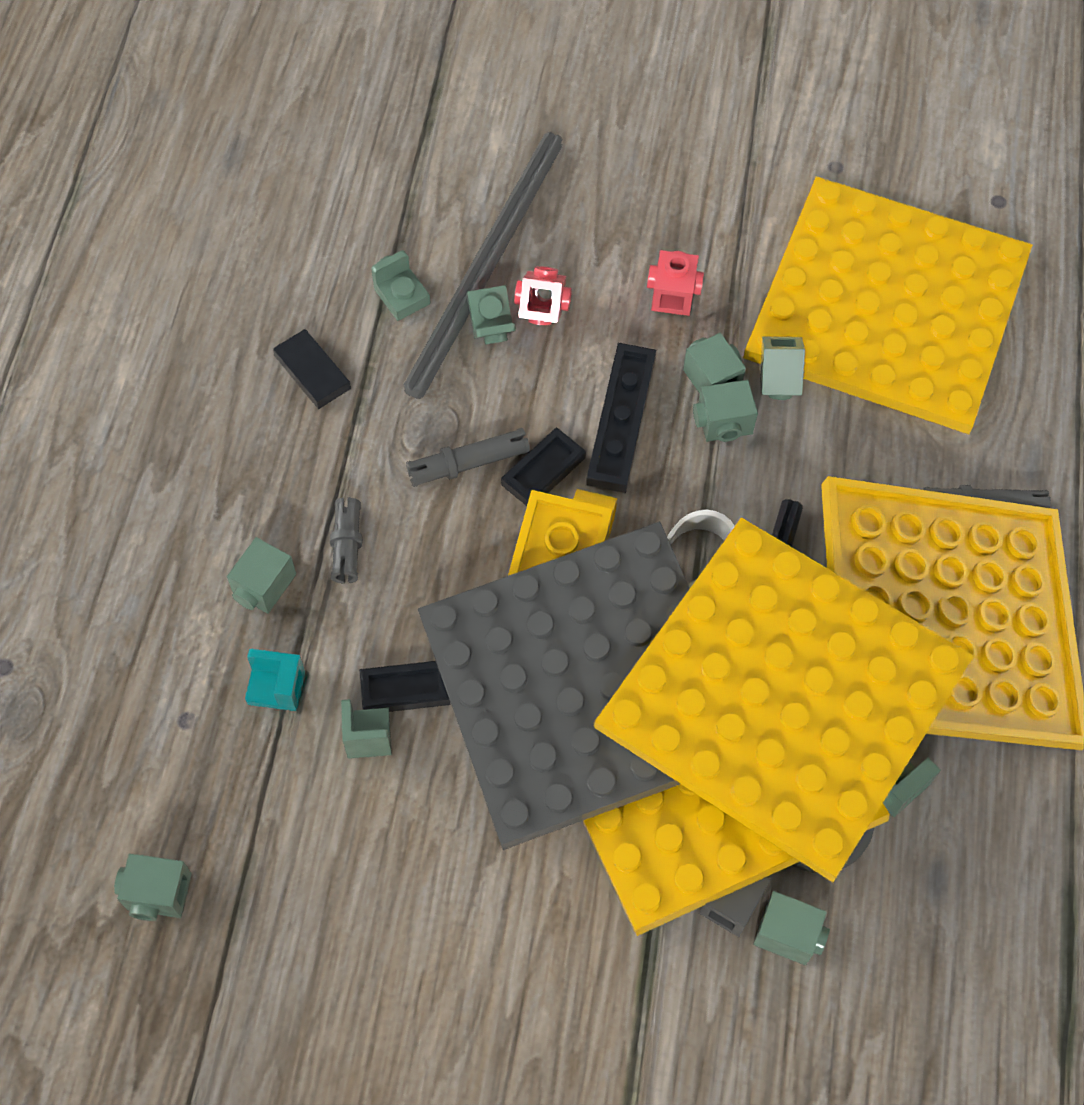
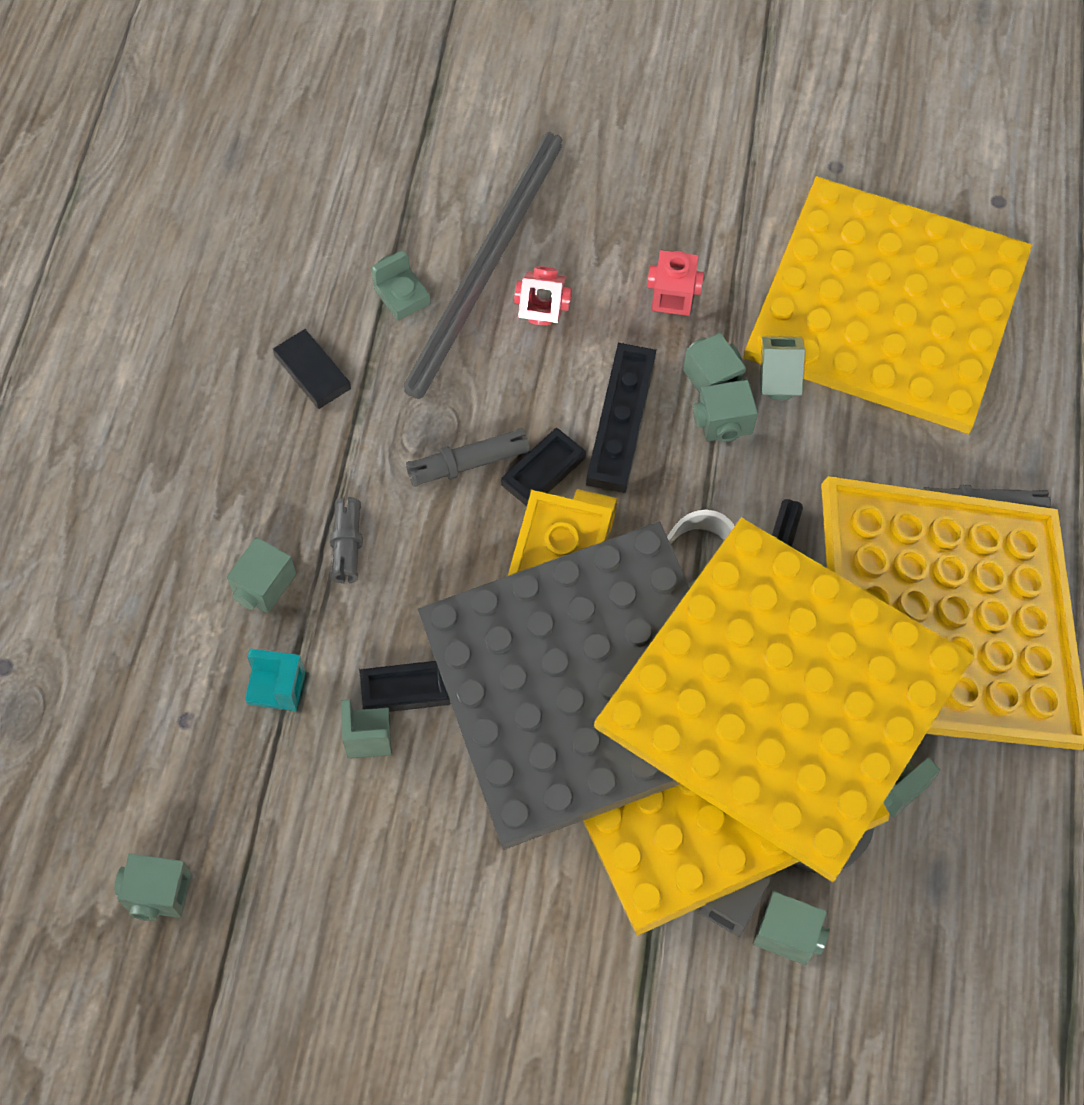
(490, 314): sand green bracket -> none

